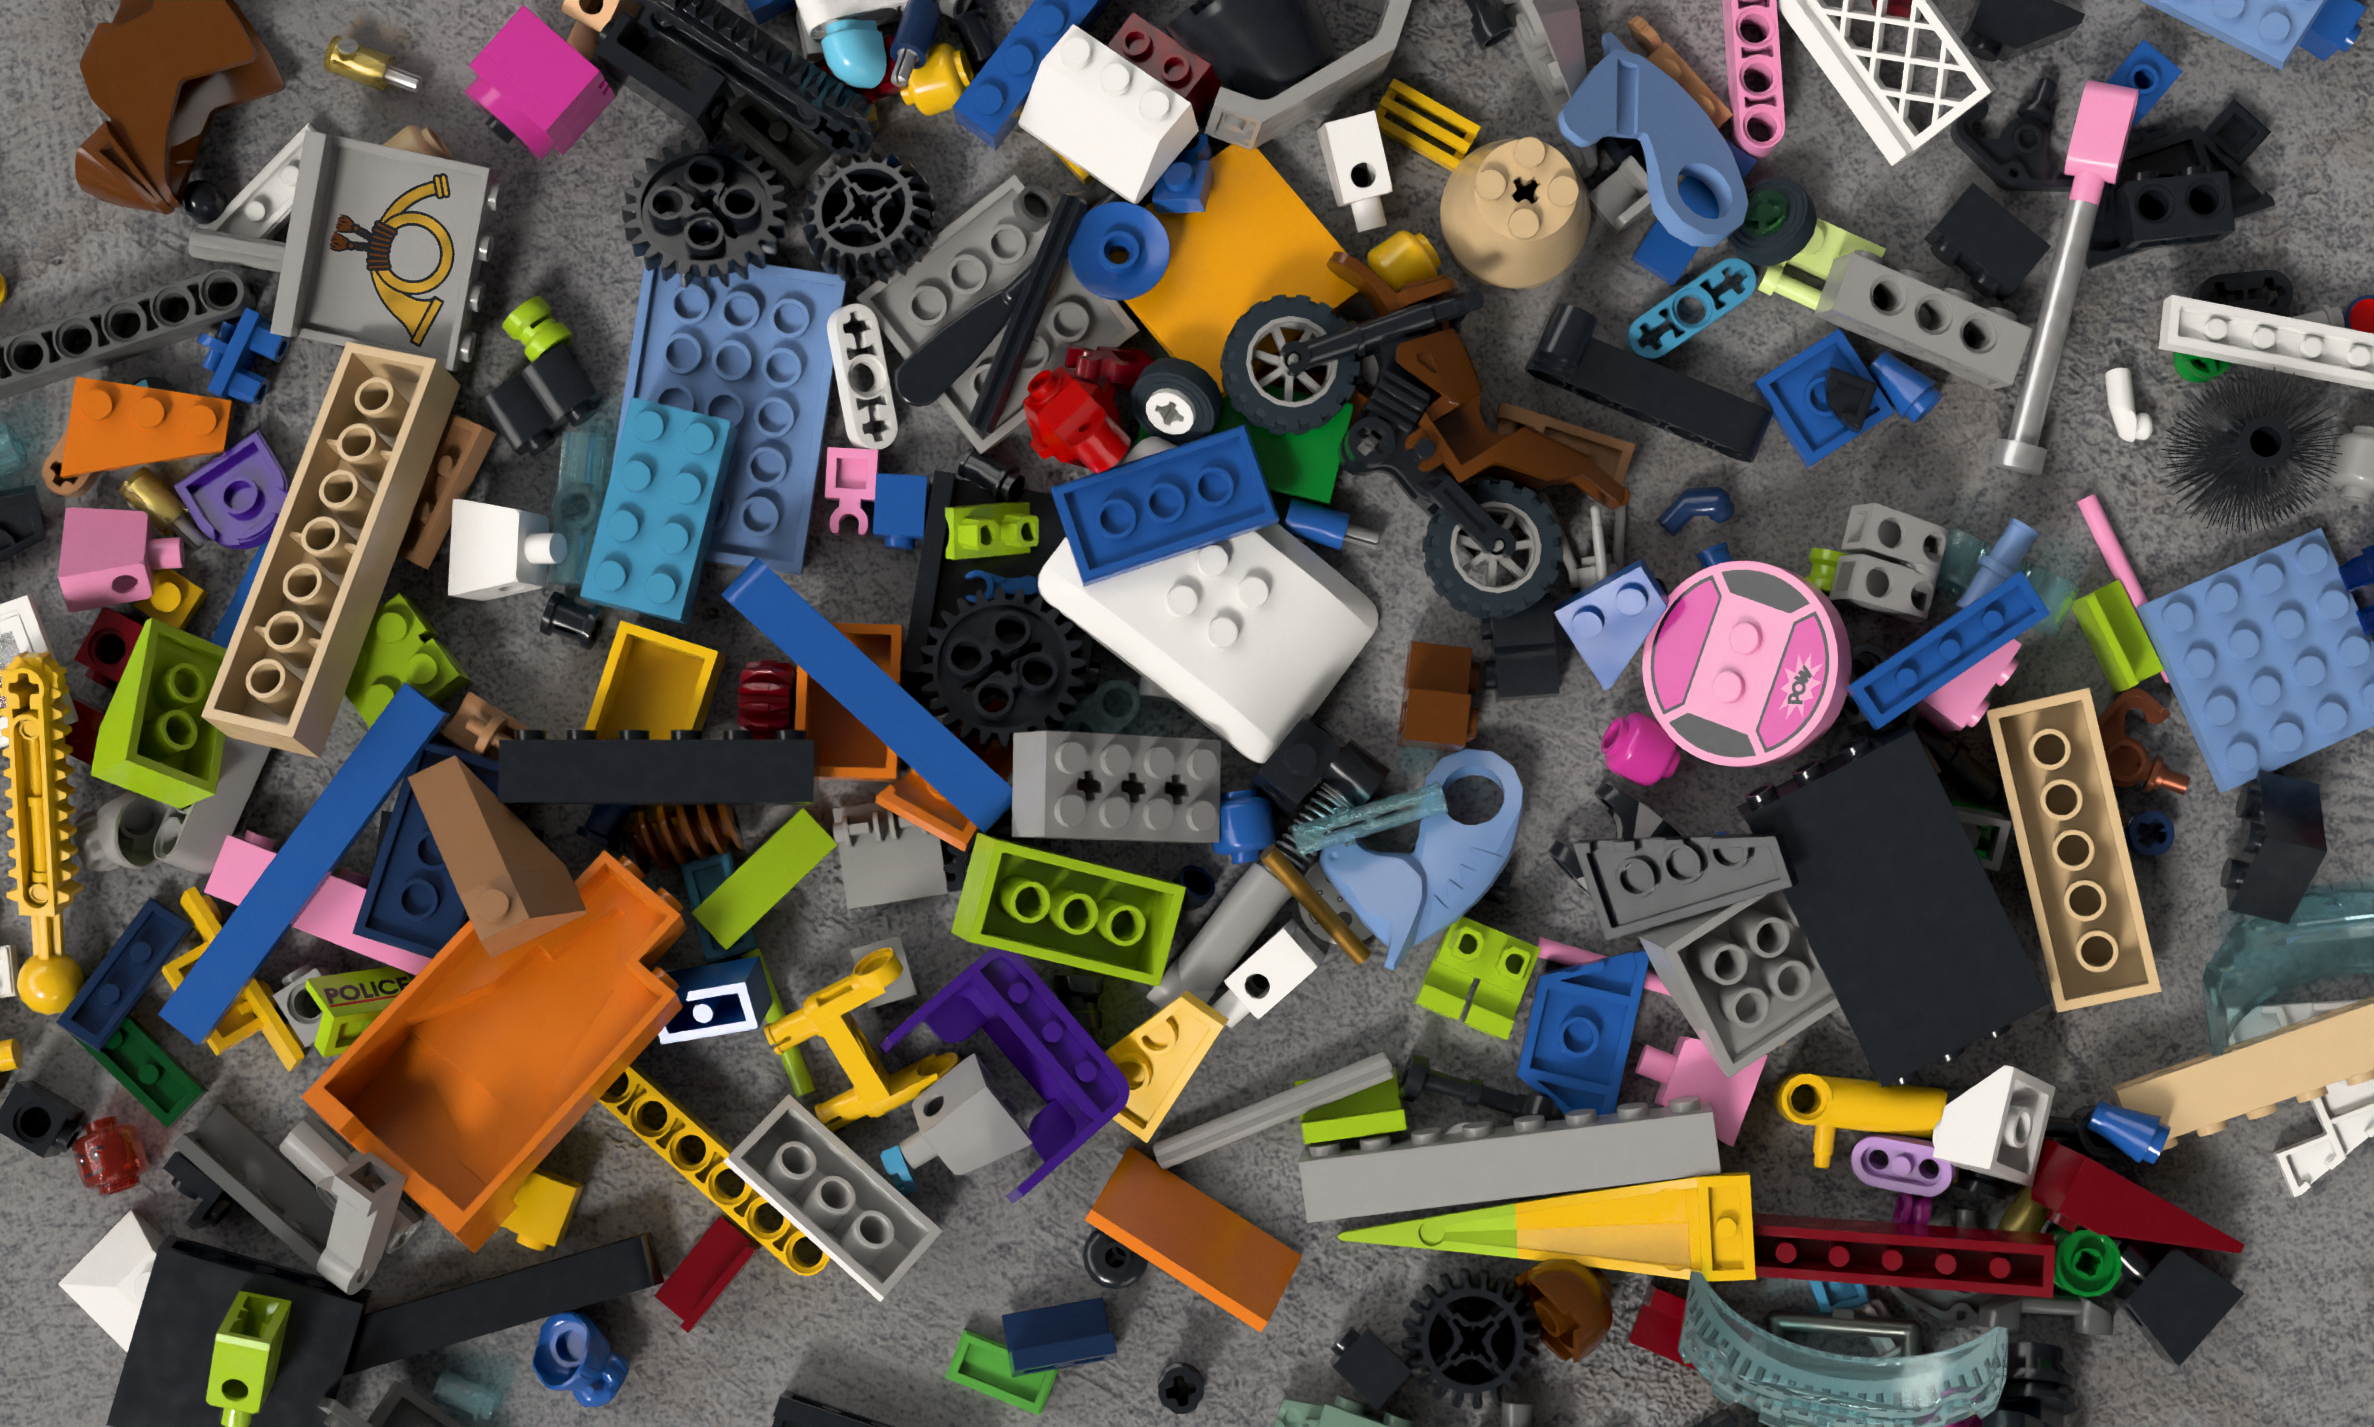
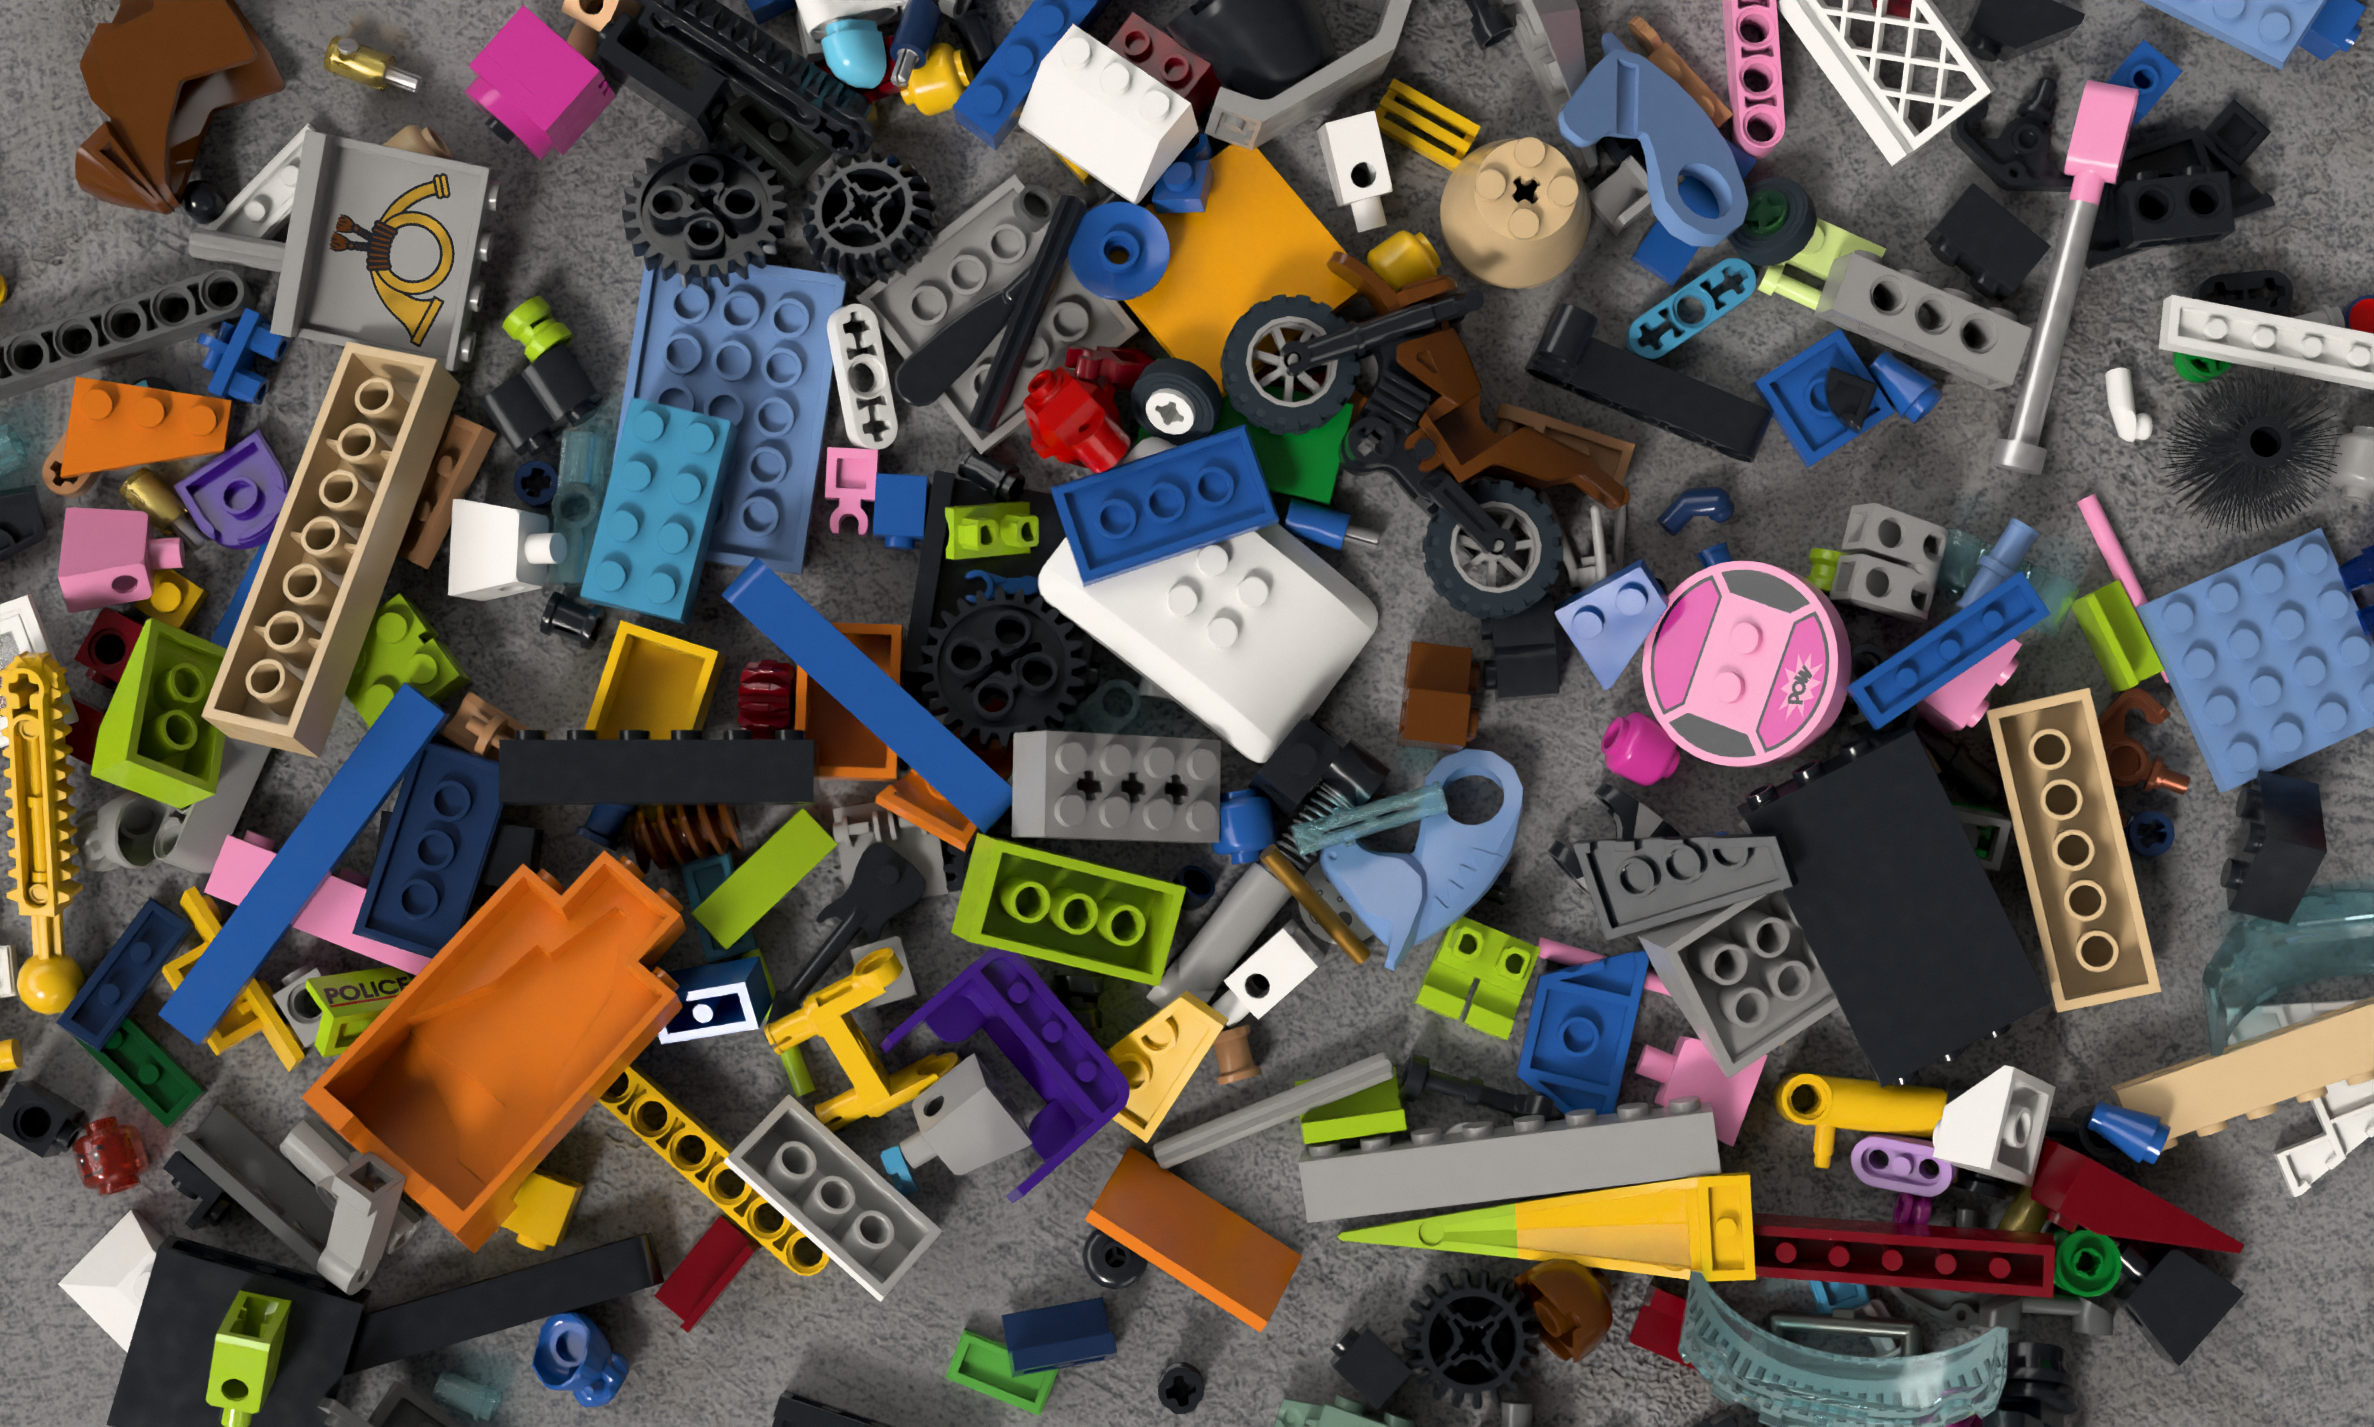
(498, 865): medium nougat wedge -> none
(528, 472): none -> dark blue bush
(879, 890): none -> black piece
(1235, 1055): none -> medium nougat bush

